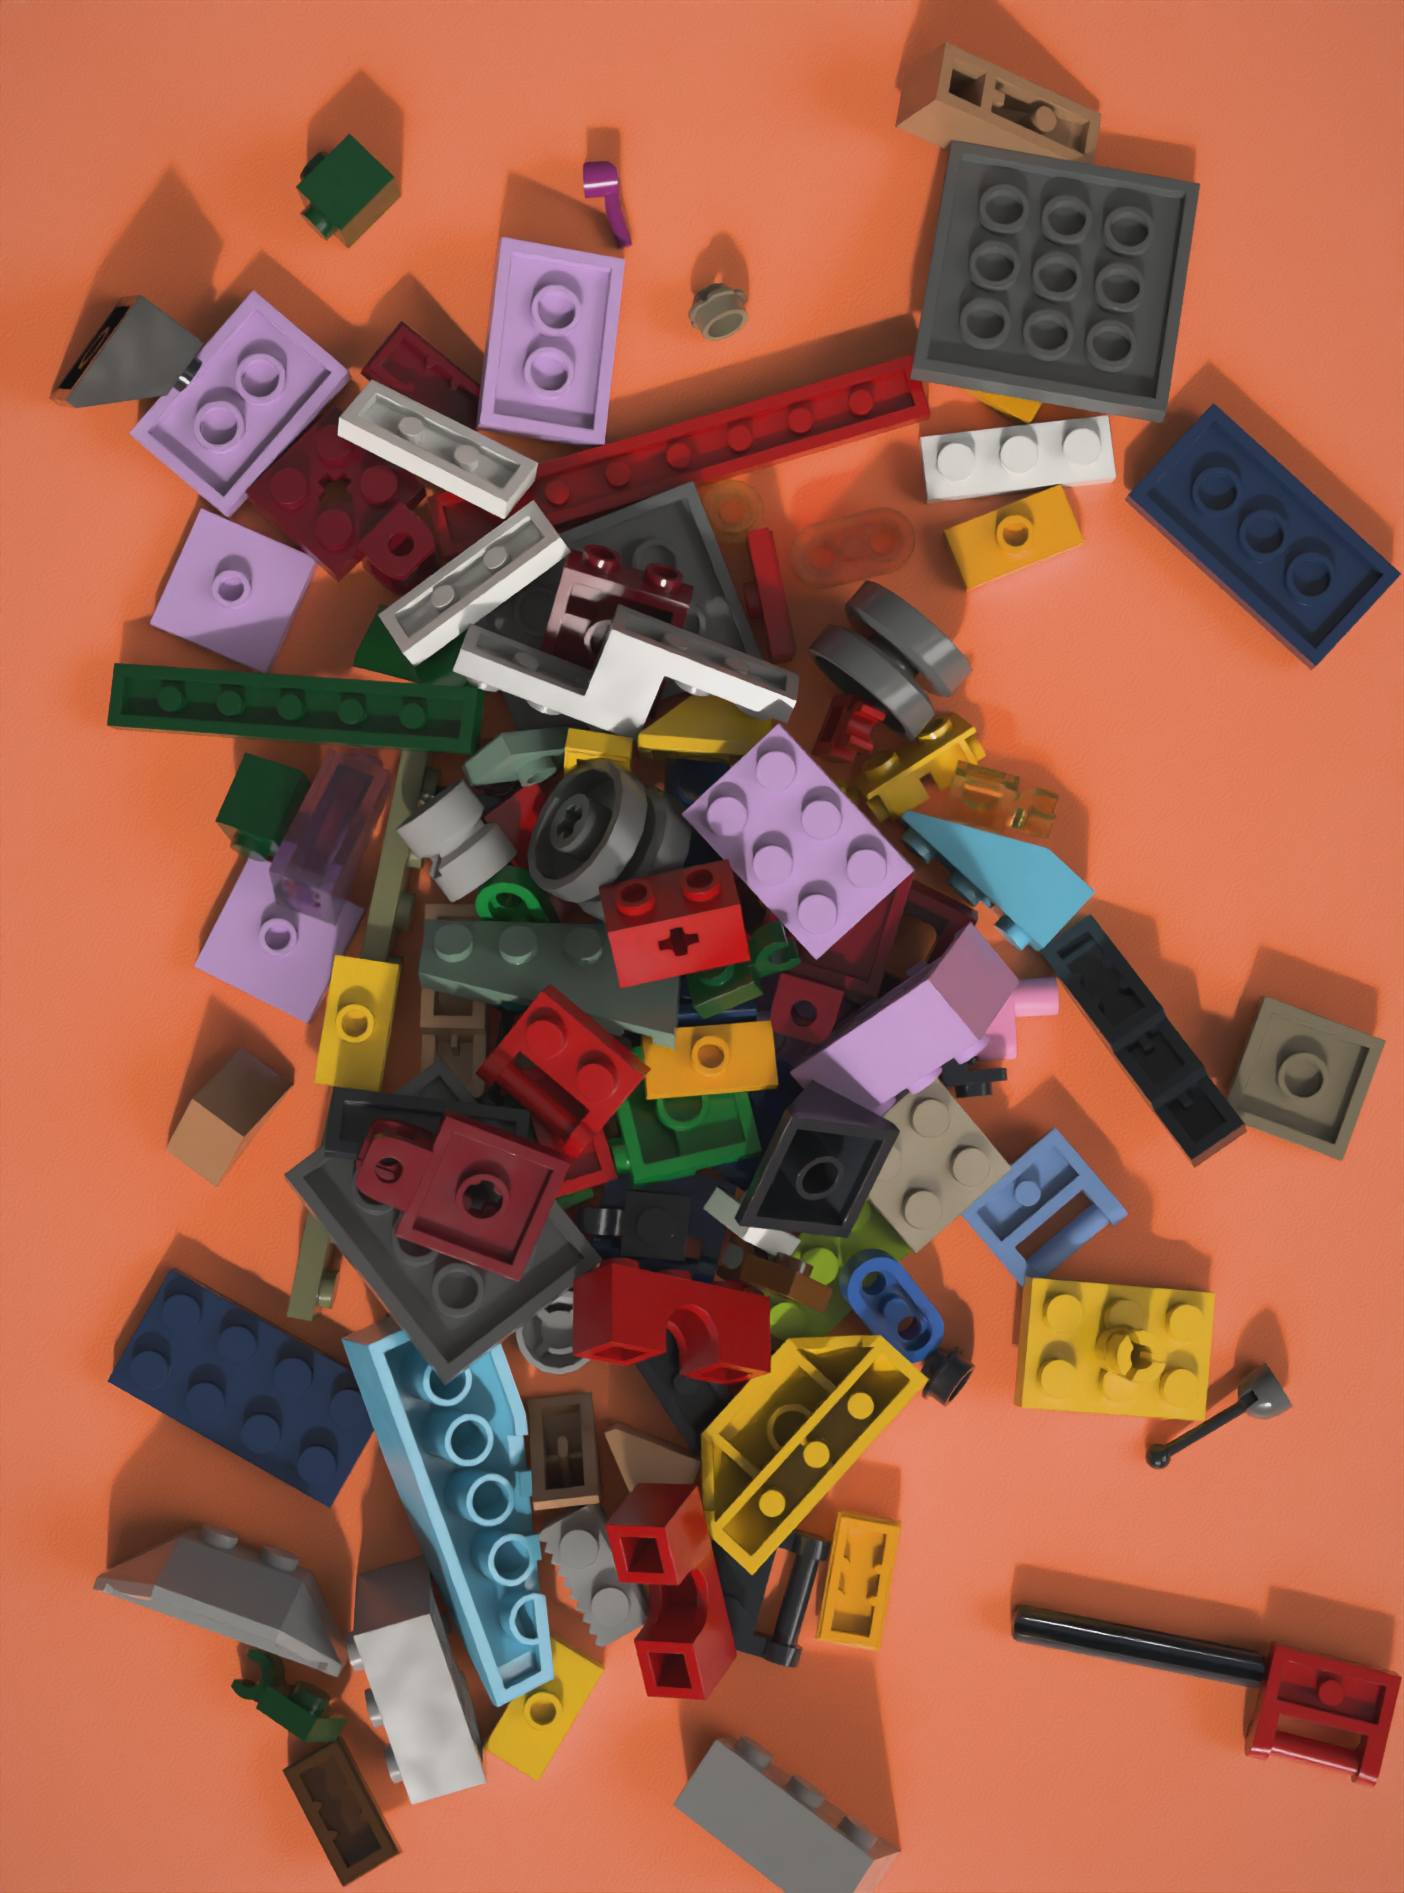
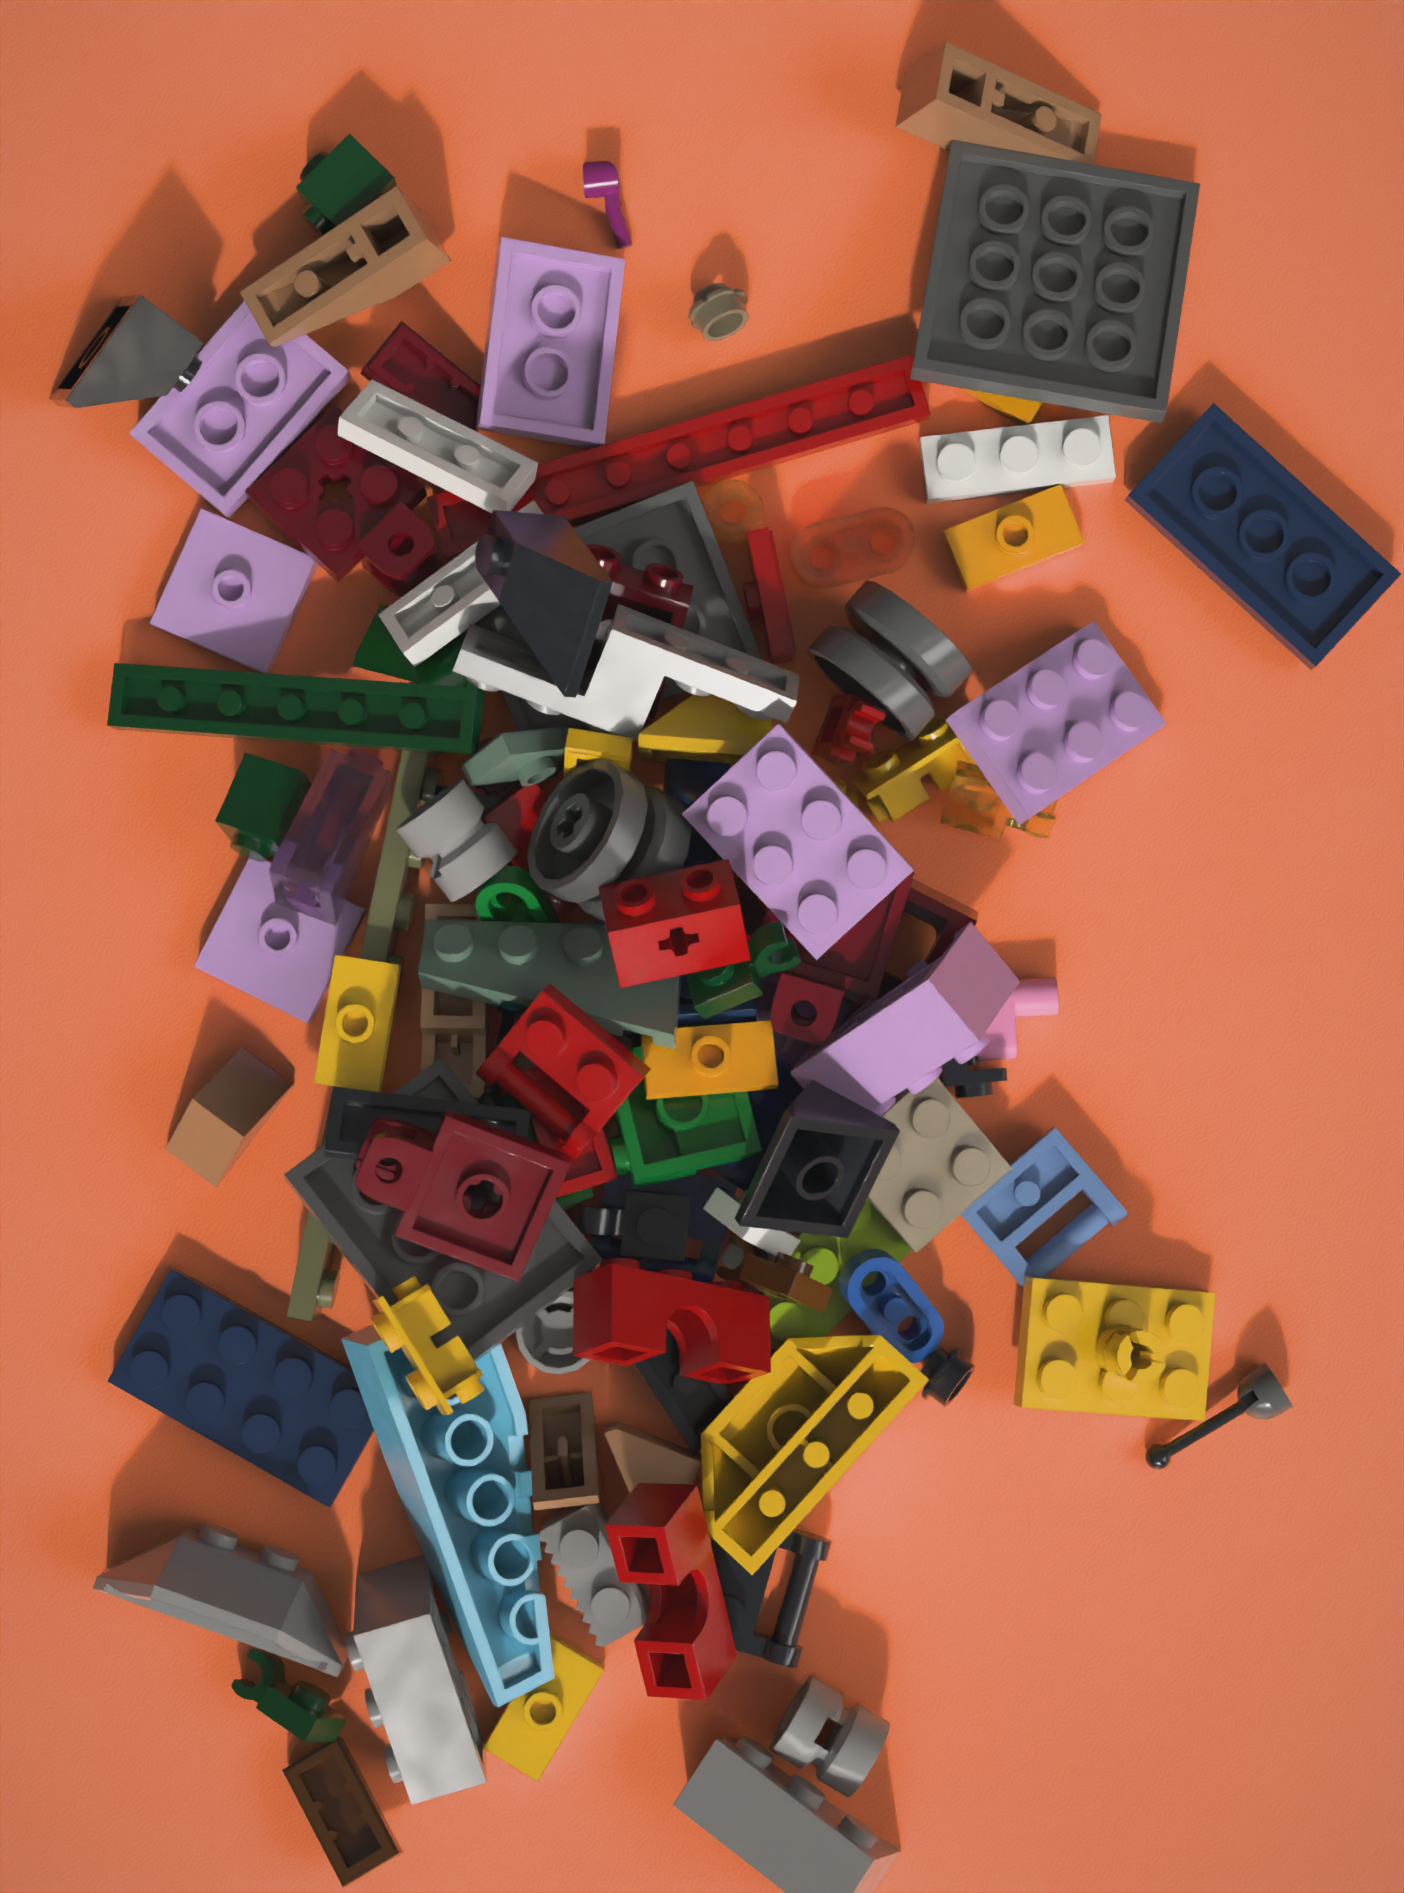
(347, 269): none -> medium nougat slope
(438, 1370): none -> yellow hinge
(547, 588): none -> black slope
(850, 1746): none -> light grey wheel
(858, 1580): light orange plate -> none
(1013, 878): medium azure slope -> none
(1056, 722): none -> lavender plate
(1138, 1646): black axle -> none
(1143, 1041): black slope -> none
(1303, 1077): dark tan plate -> none
(1326, 1693): red plate -> none

